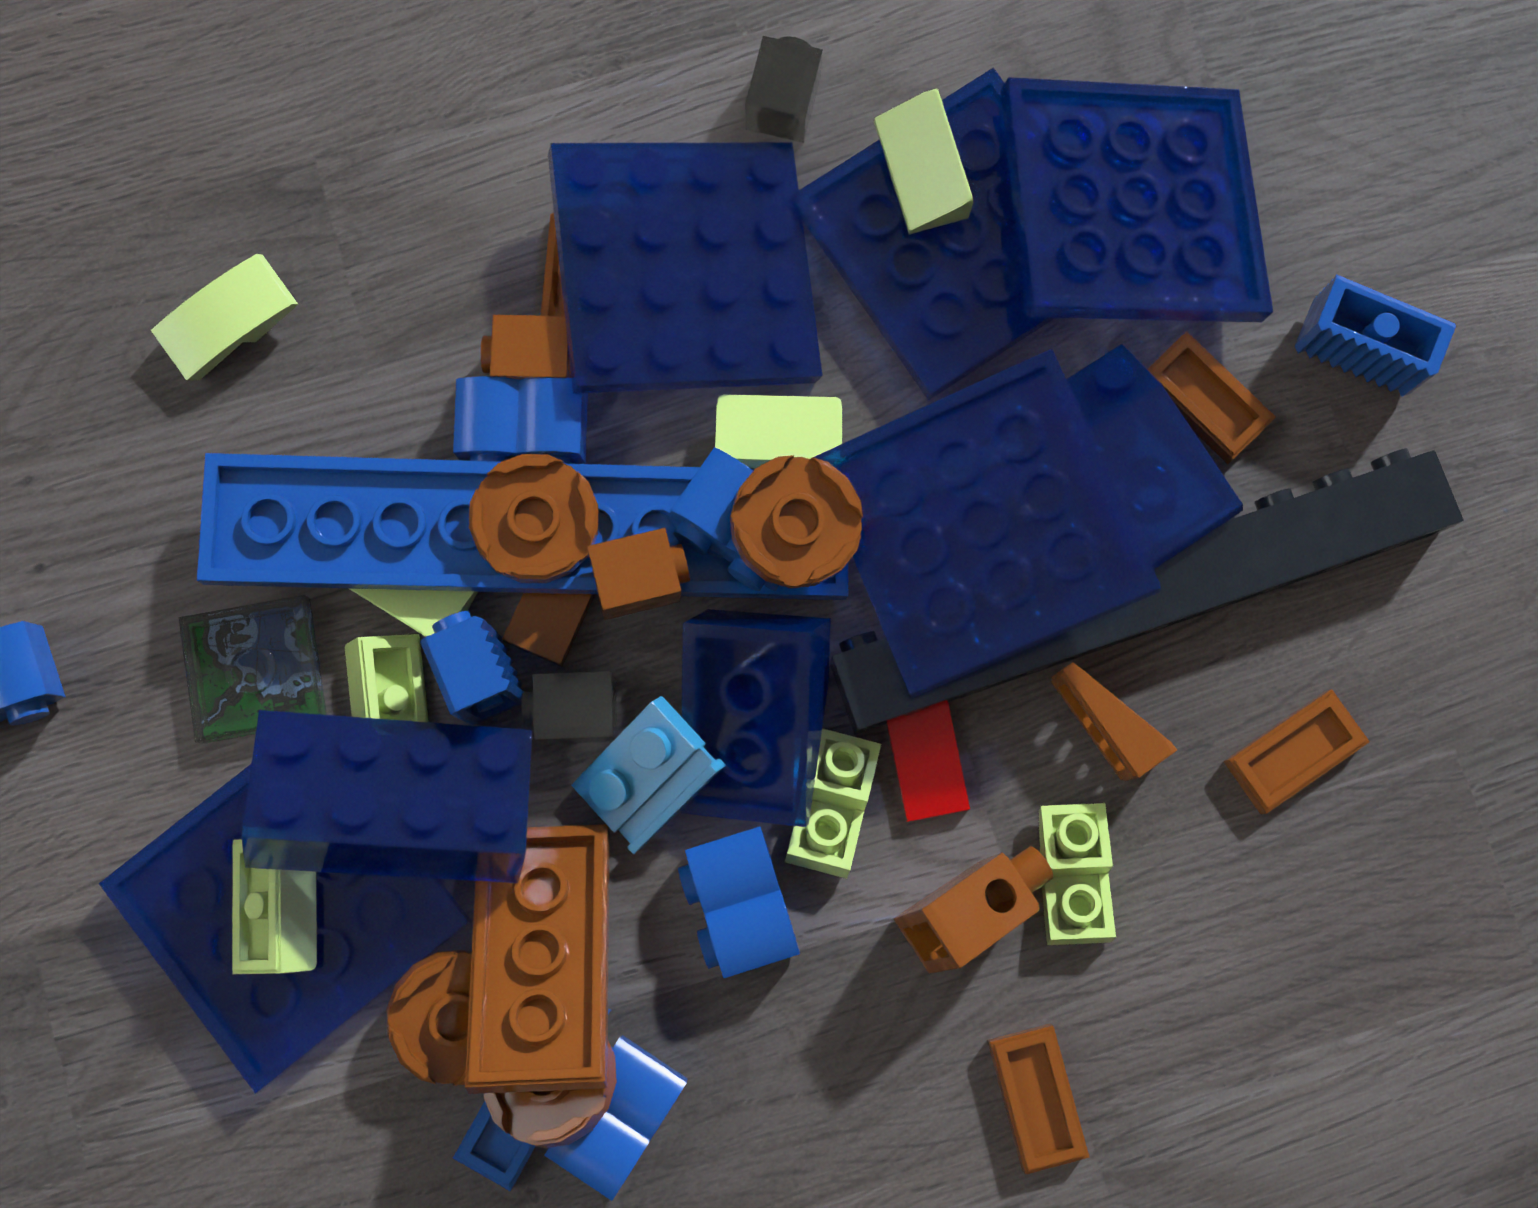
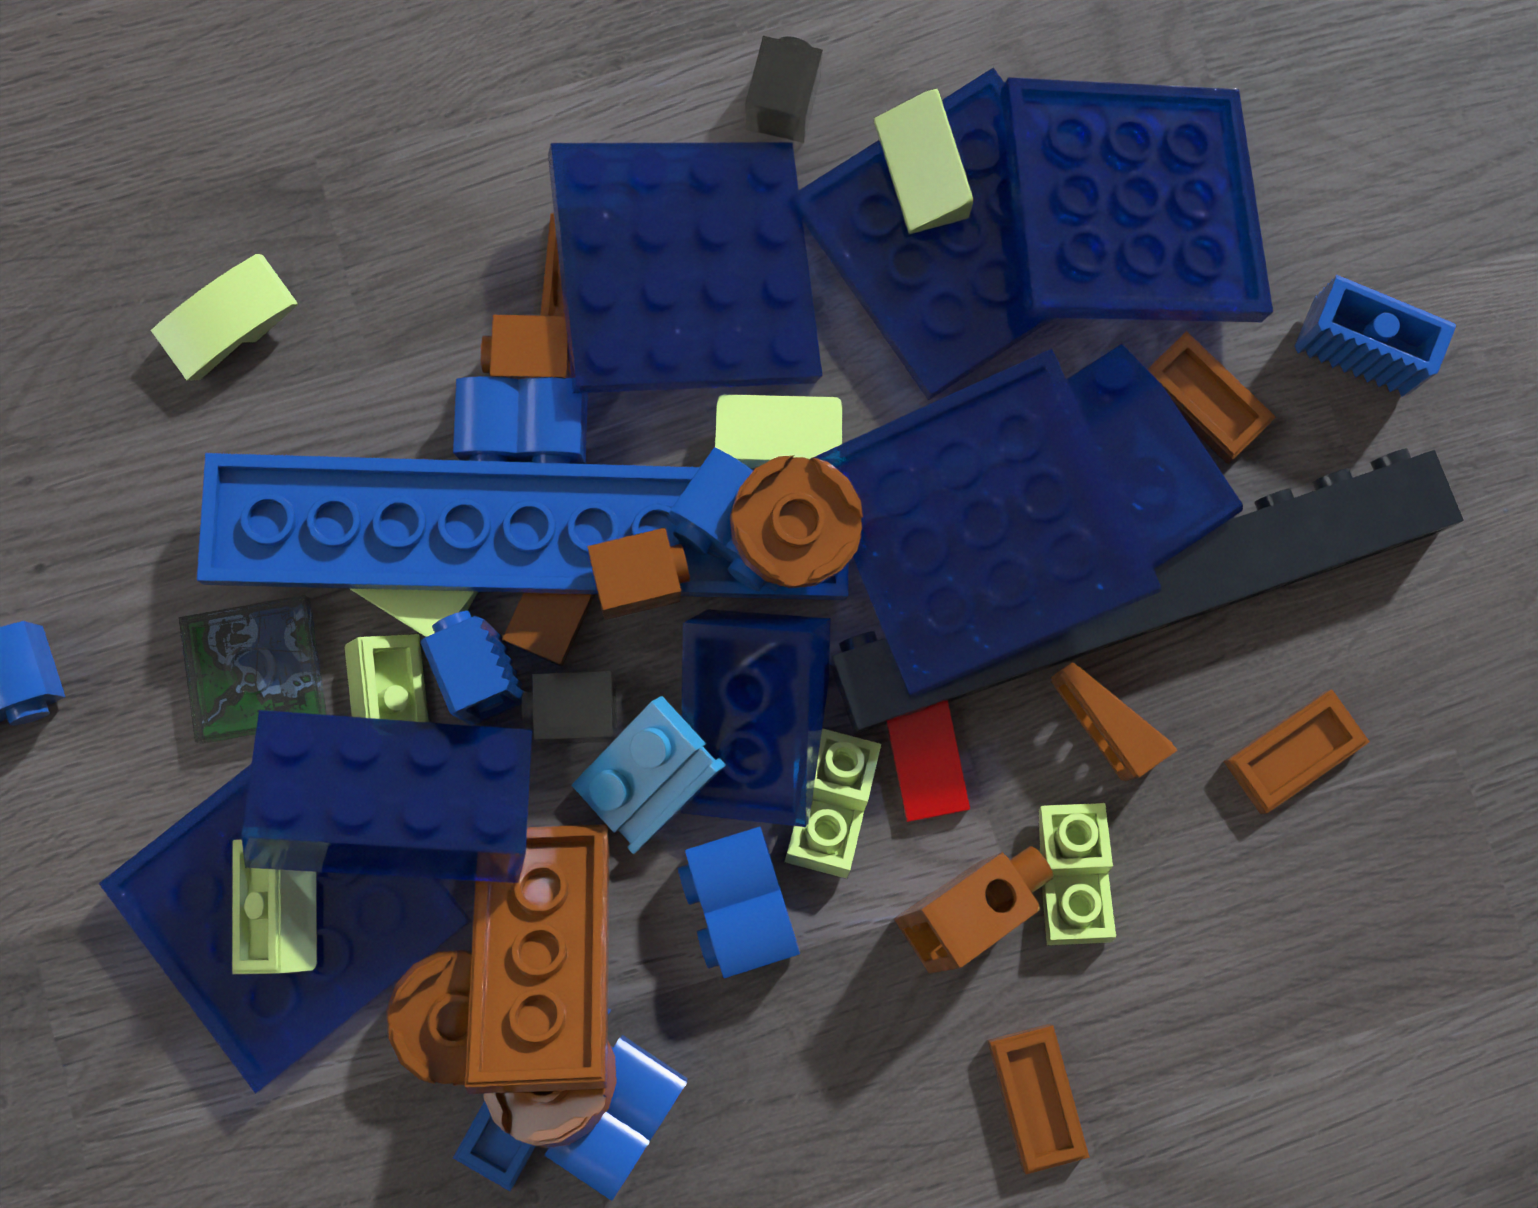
(543, 535): dark orange tile -> none

